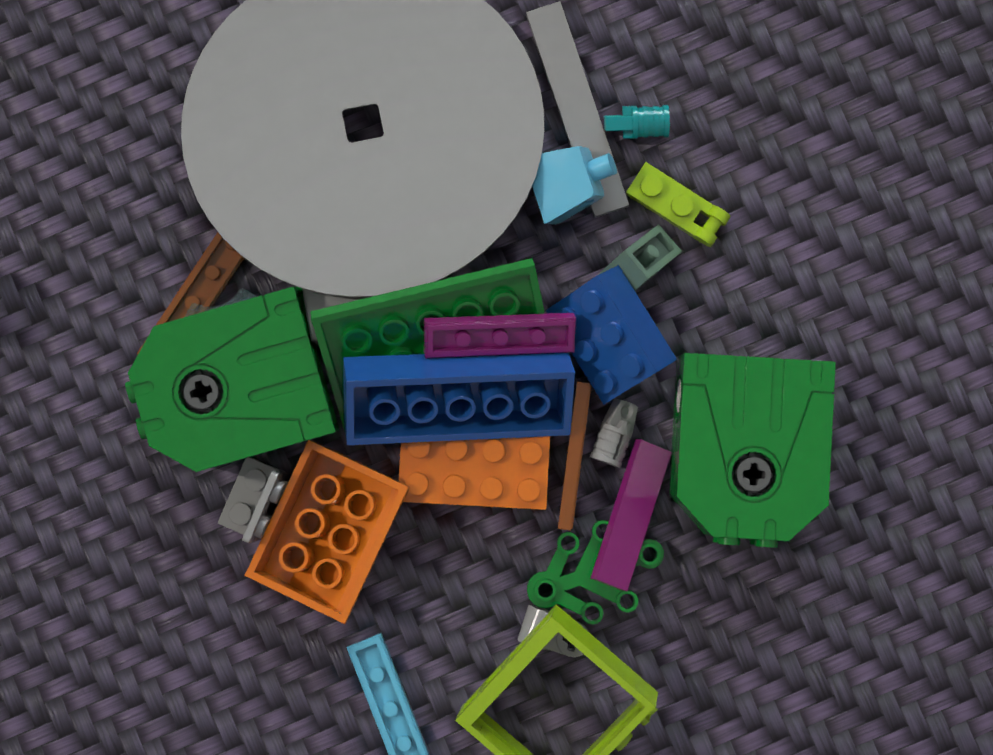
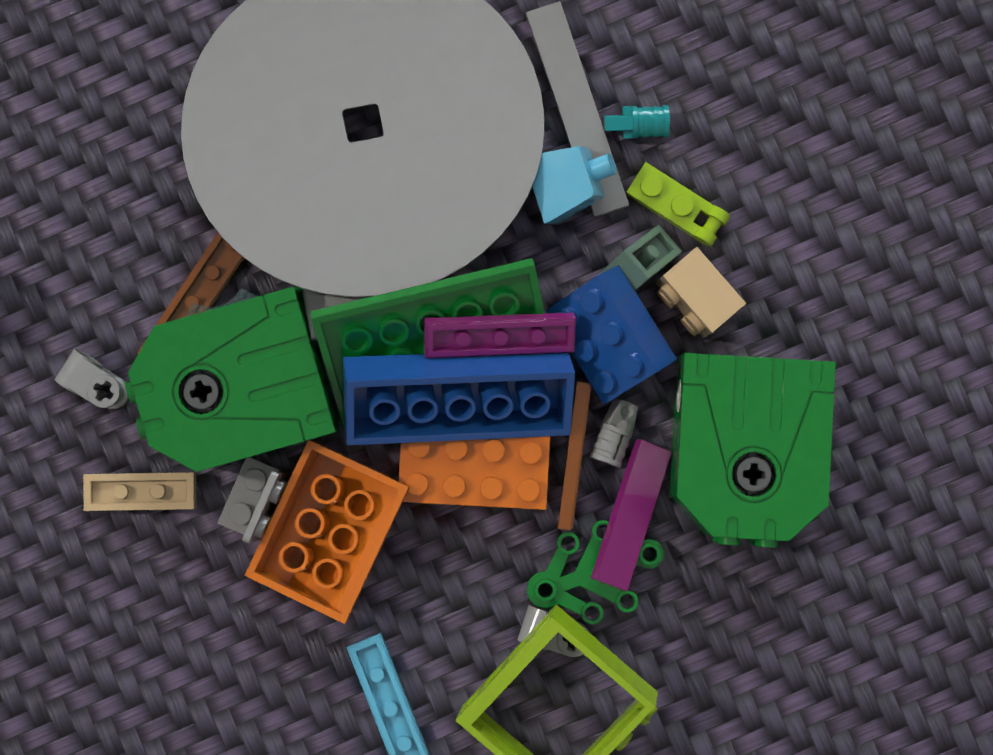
(89, 378): none -> light grey piece
(139, 491): none -> tan plate
(699, 294): none -> tan brick

